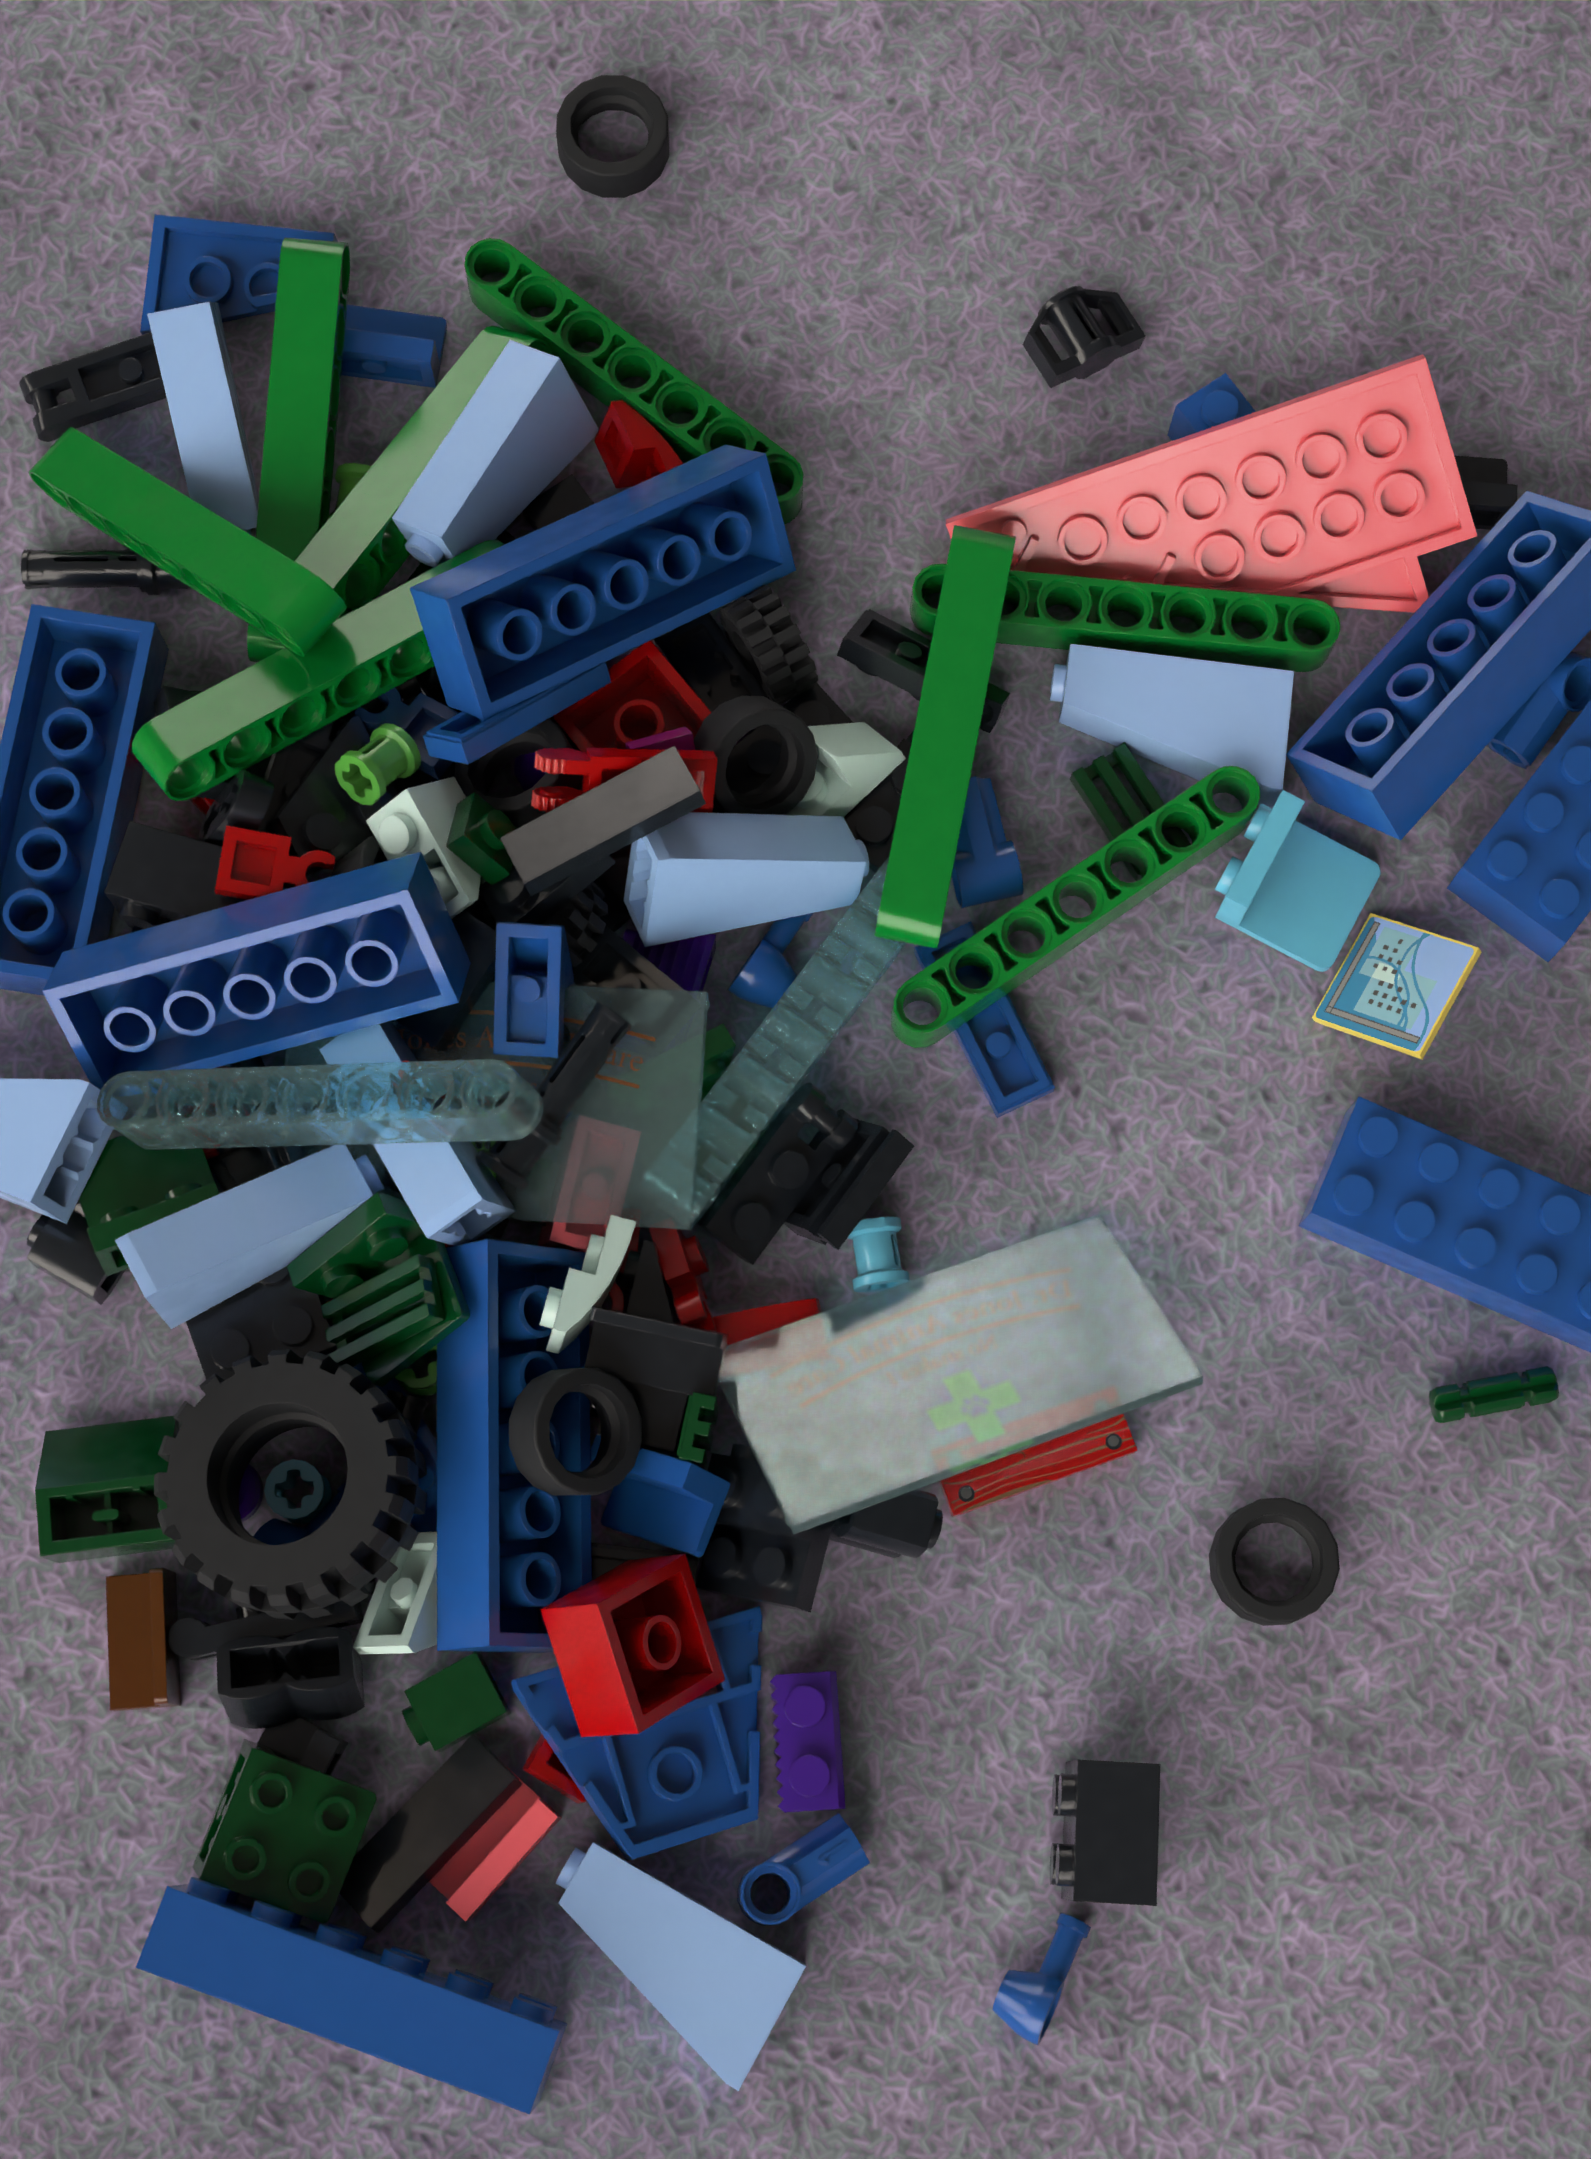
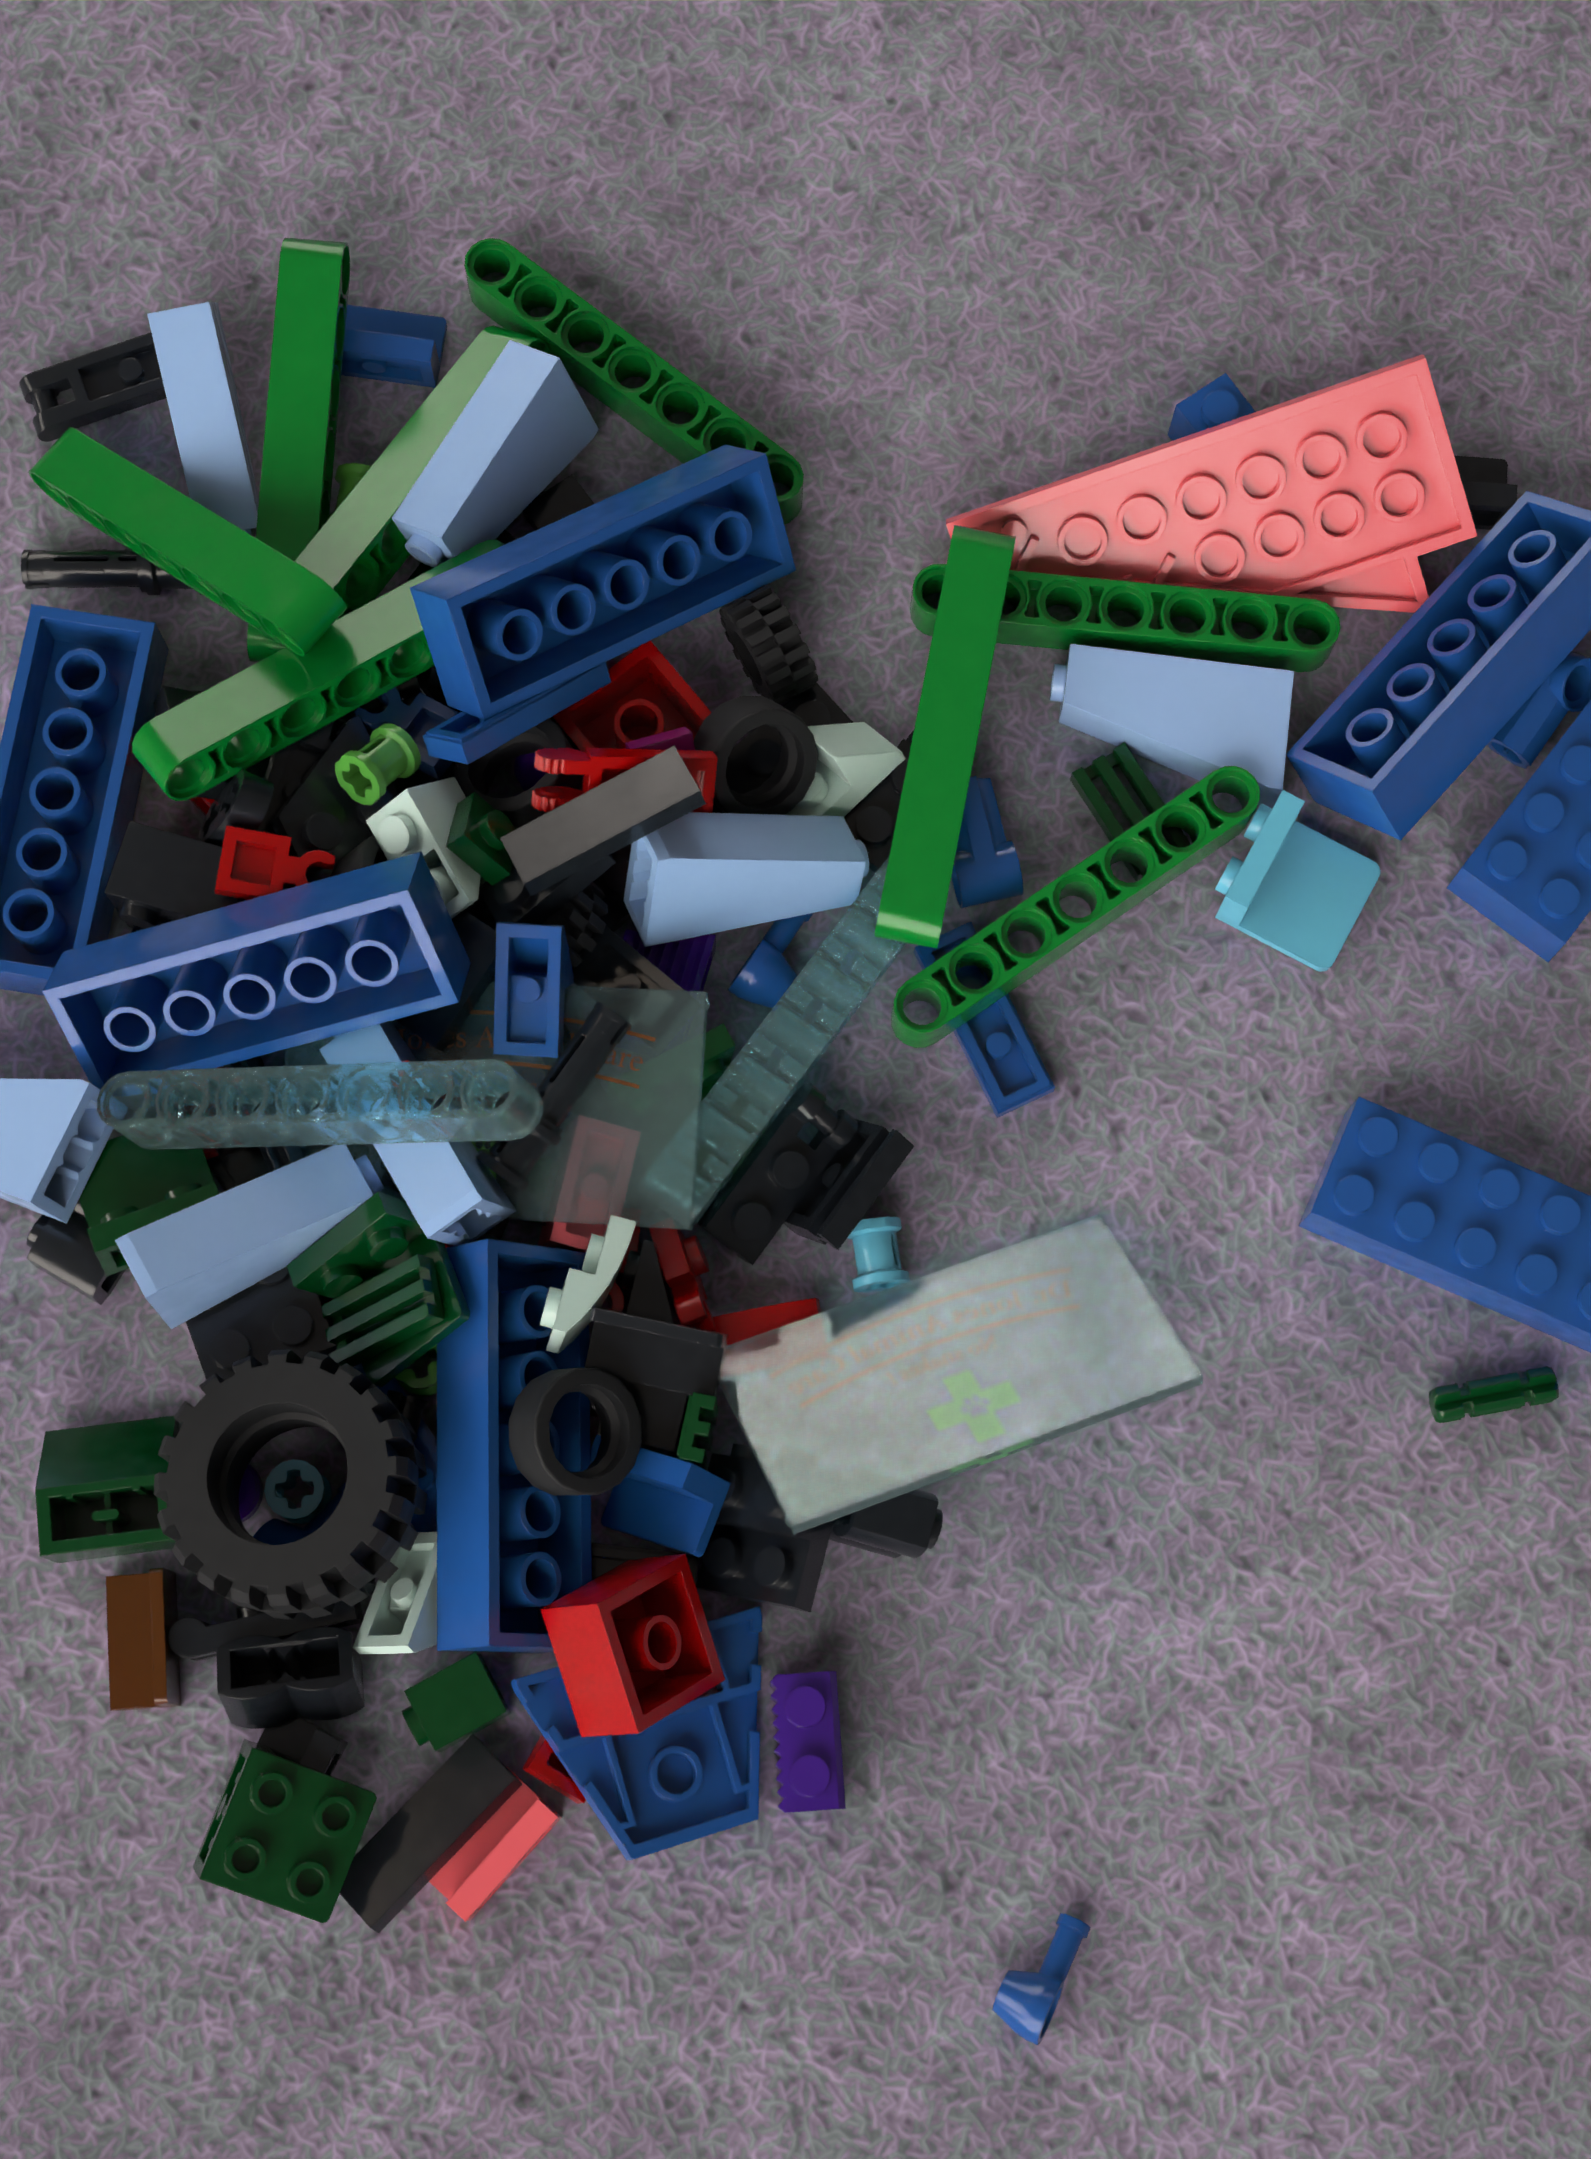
(216, 263): blue wing -> none
(354, 1995): blue brick -> none
(613, 94): black tyre -> none
(632, 447): red slope -> none
(689, 1961): light blue slope -> none
(708, 662): black plate -> none
(806, 1868): blue piece -> none
(901, 658): black hinge -> none
(1039, 1465): red tile -> none
(1081, 334): black piece -> none
(1107, 1832): black brick -> none
(1323, 1553): black tyre -> none
(1396, 985): piece -> none

